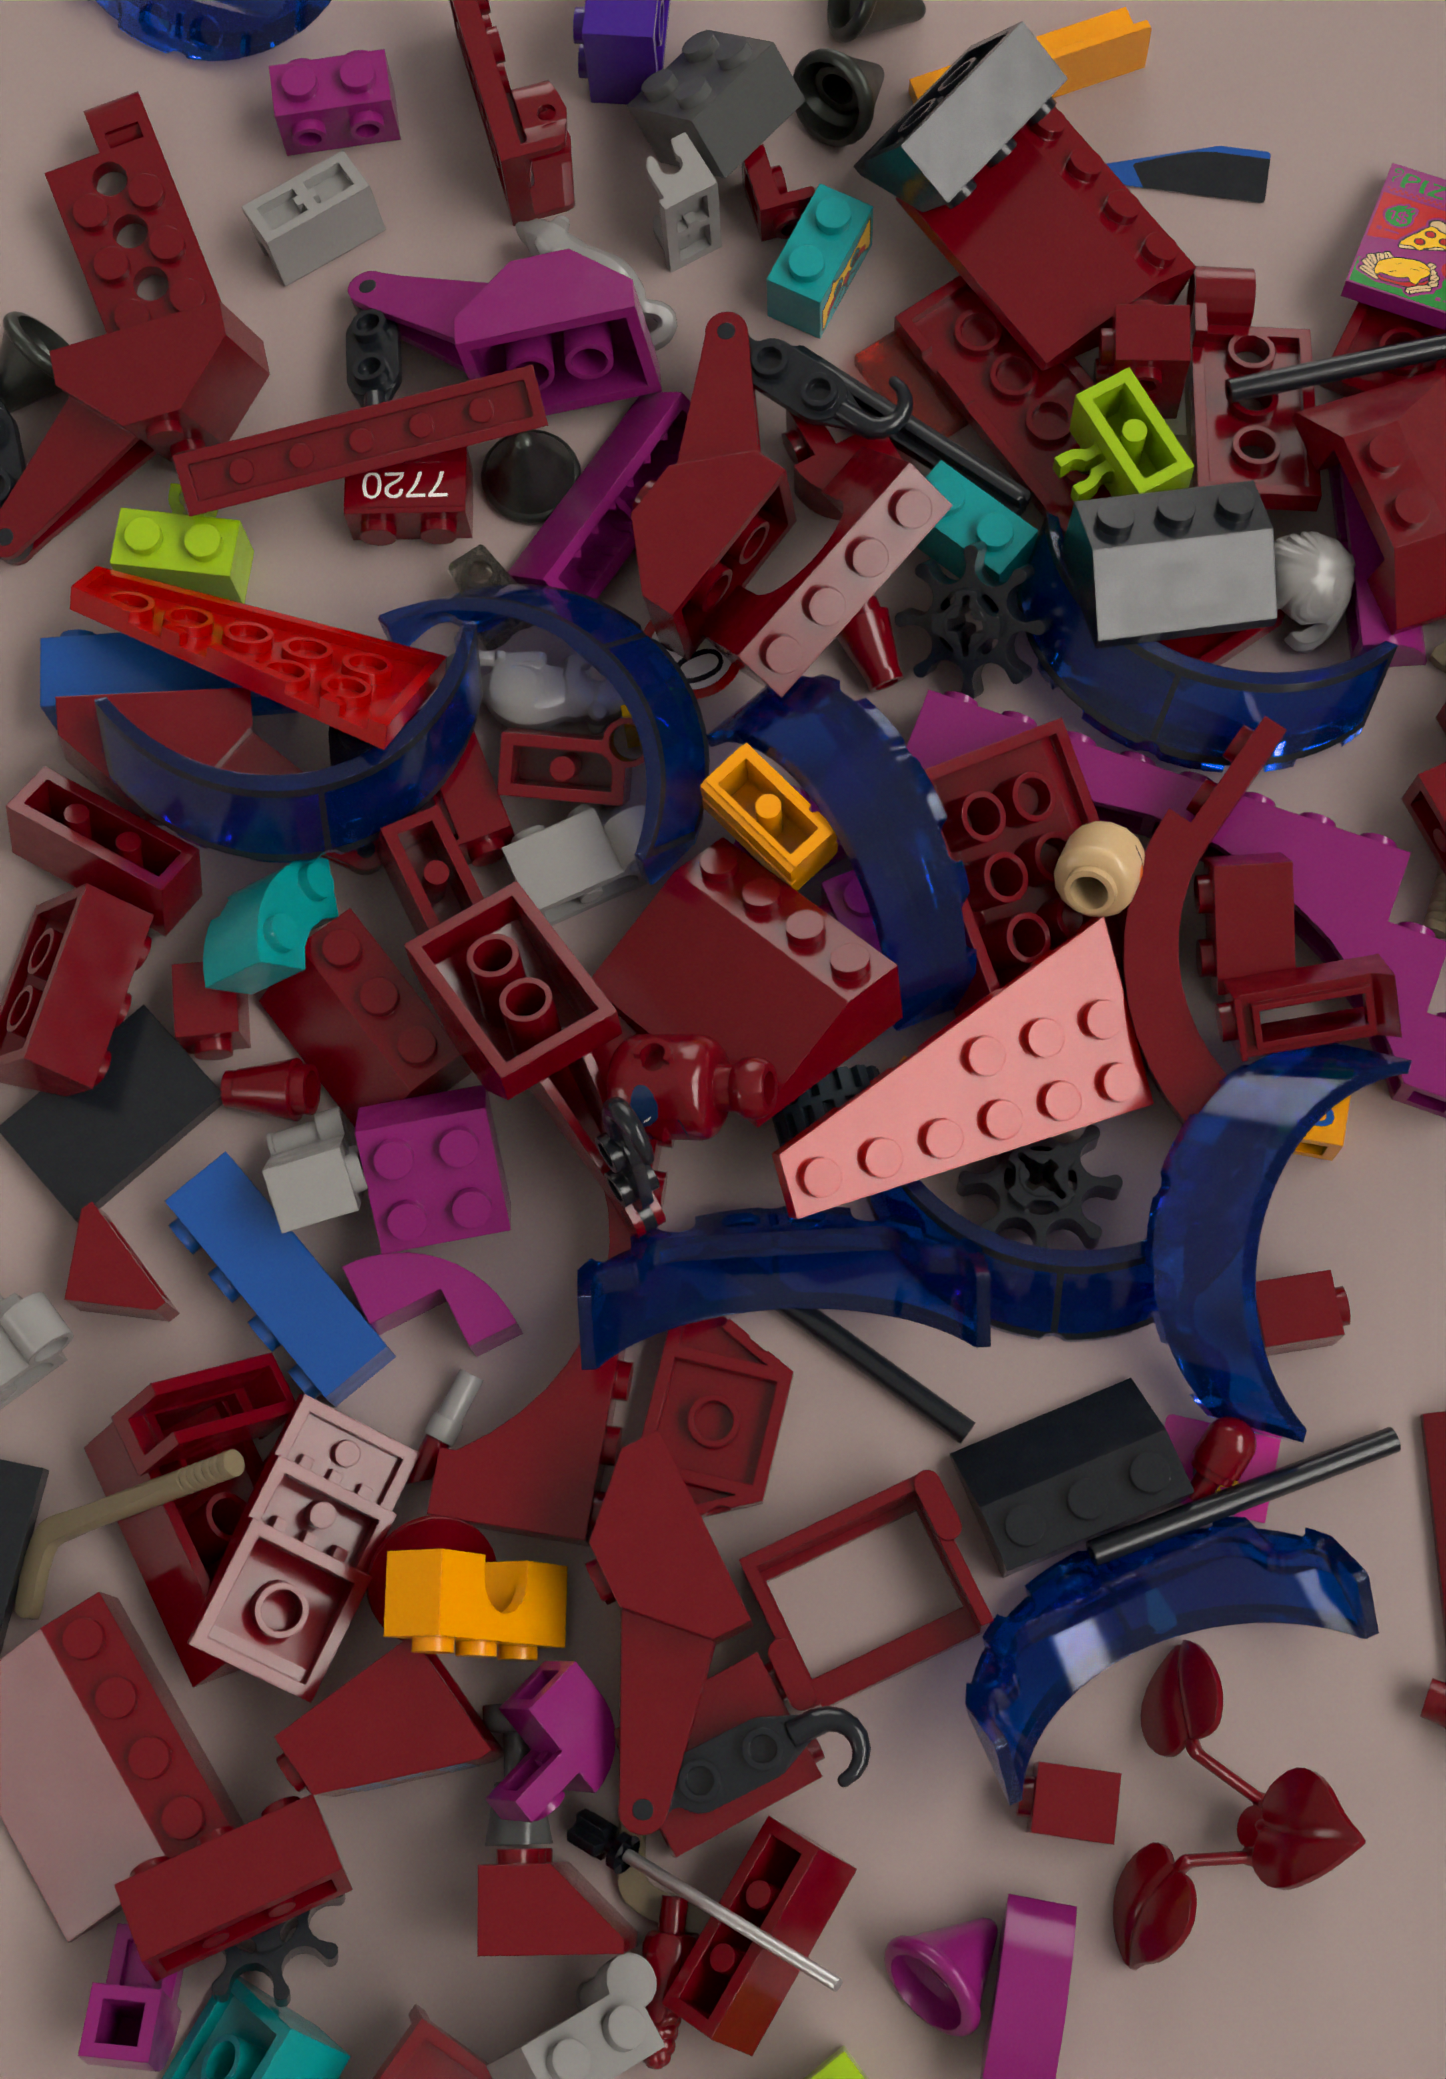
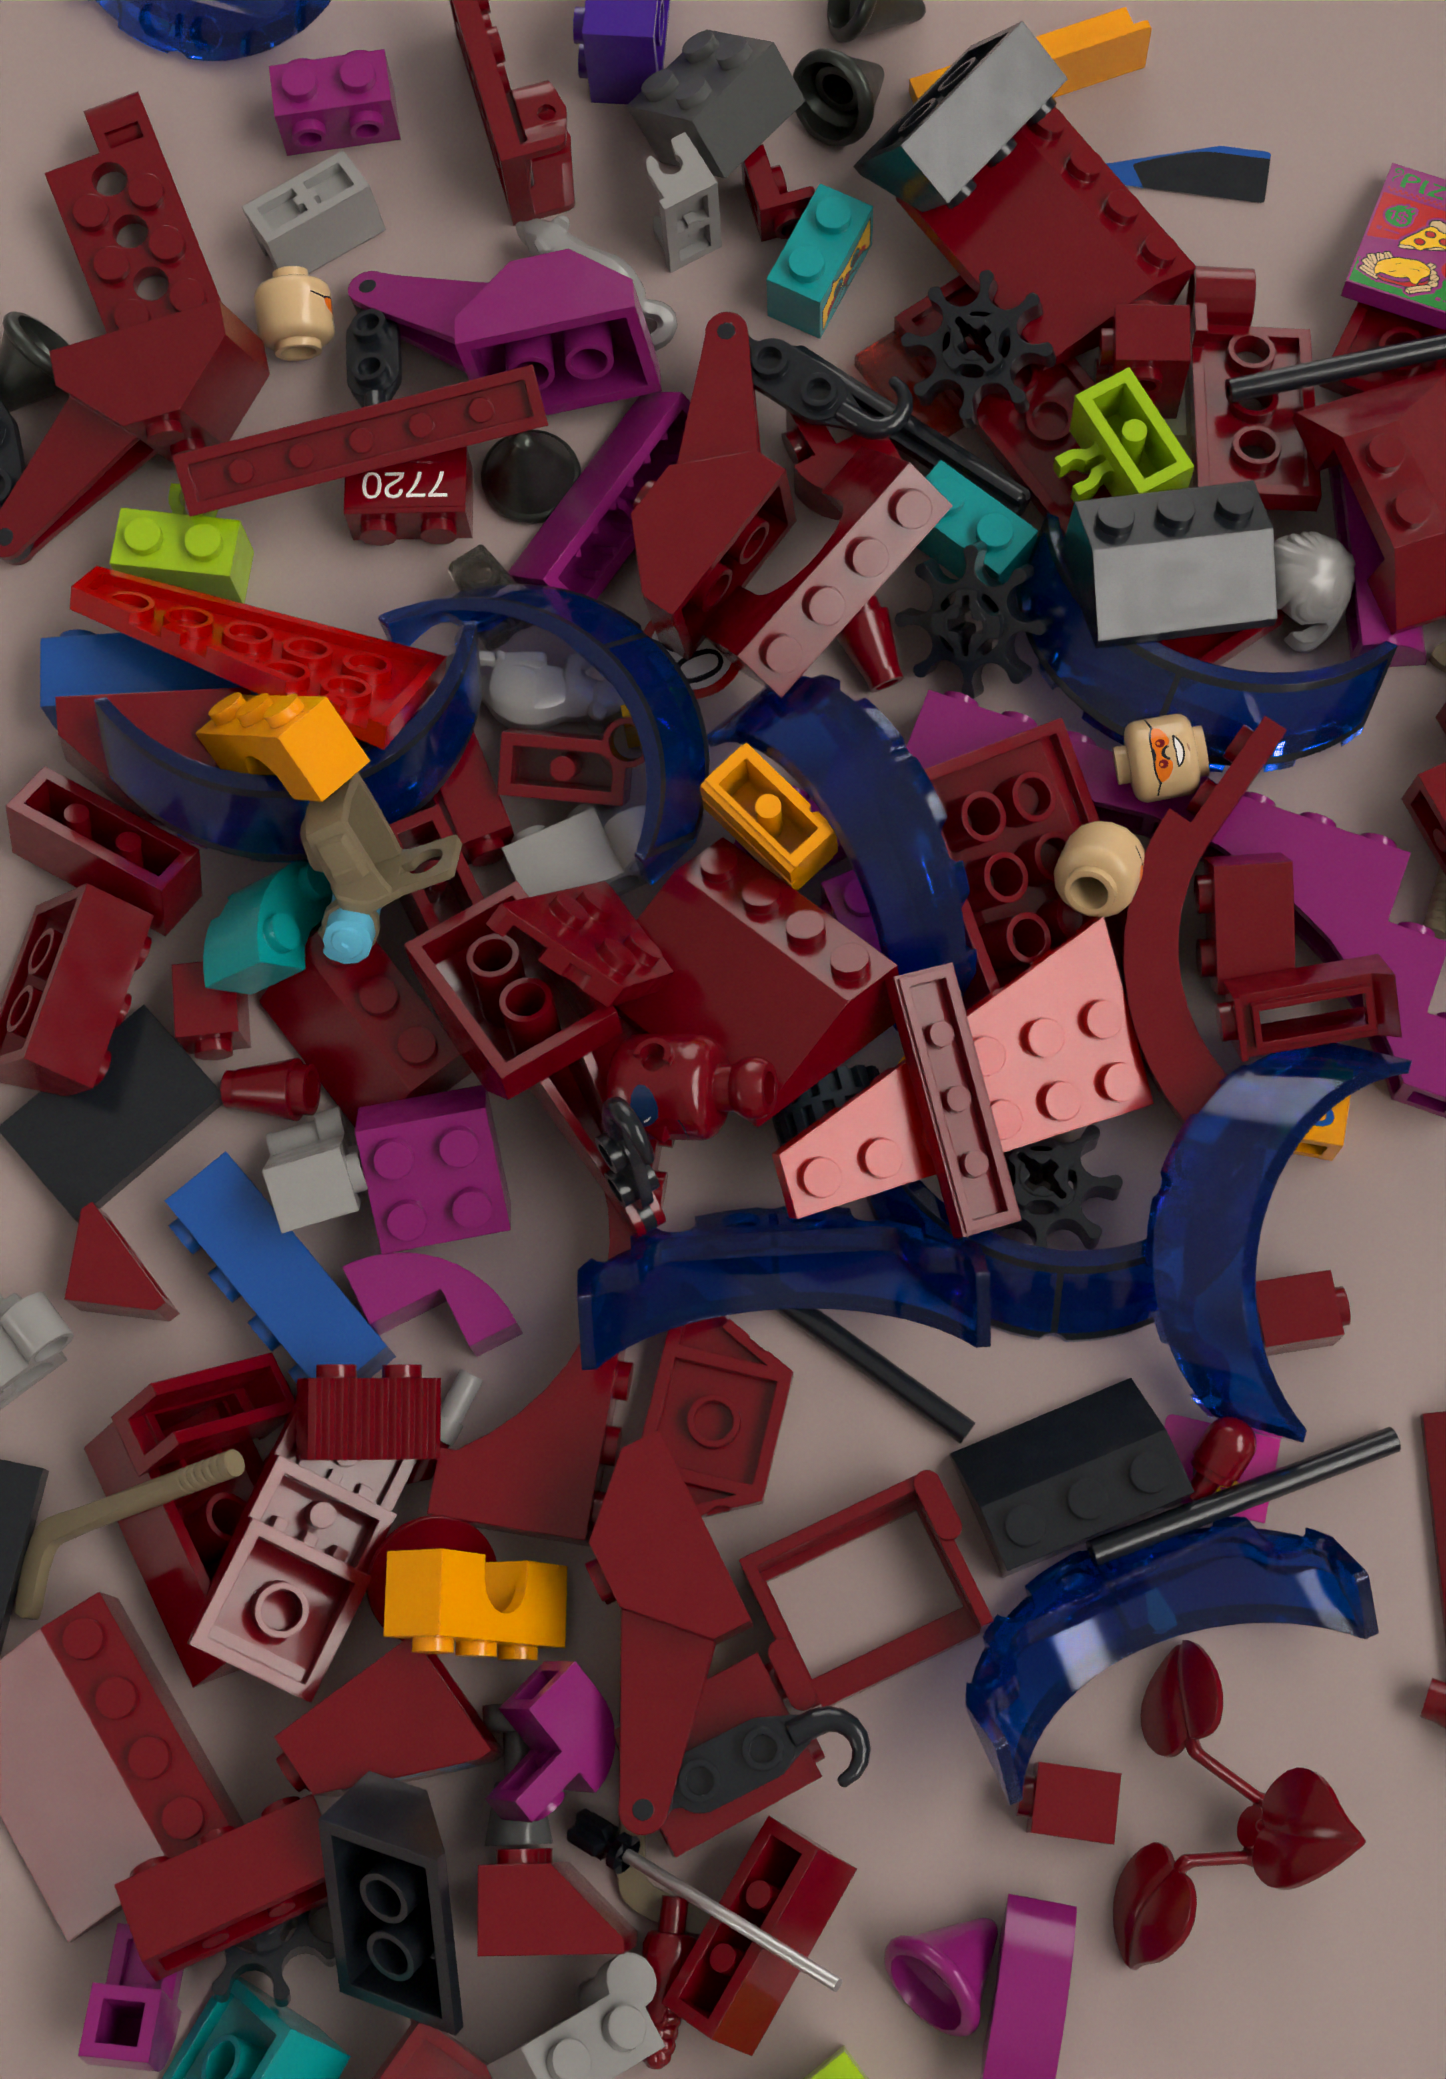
(284, 737): none -> light orange arch
(294, 314): none -> tan head
(364, 866): none -> dark tan piece
(368, 1416): none -> dark red brick
(391, 1902): none -> black slope
(589, 941): none -> dark red wing
(952, 1100): none -> tile
(990, 329): none -> black gear
(1161, 757): none -> tan head

